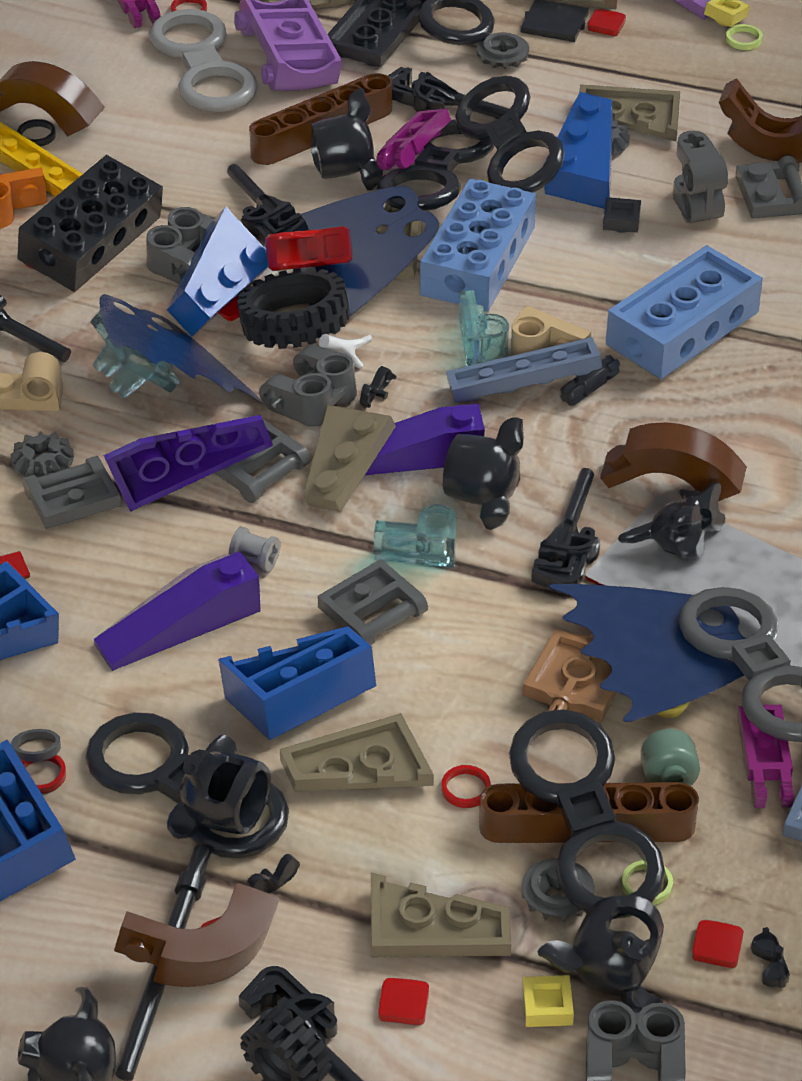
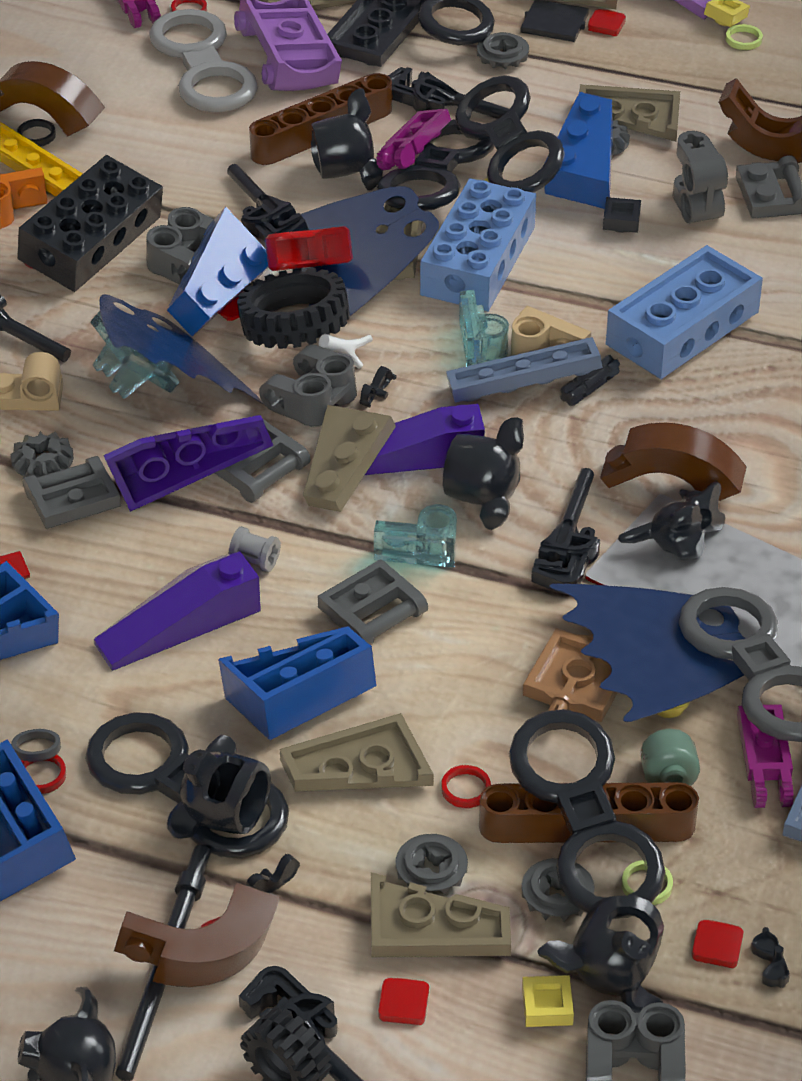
(441, 852): none -> dark grey gear

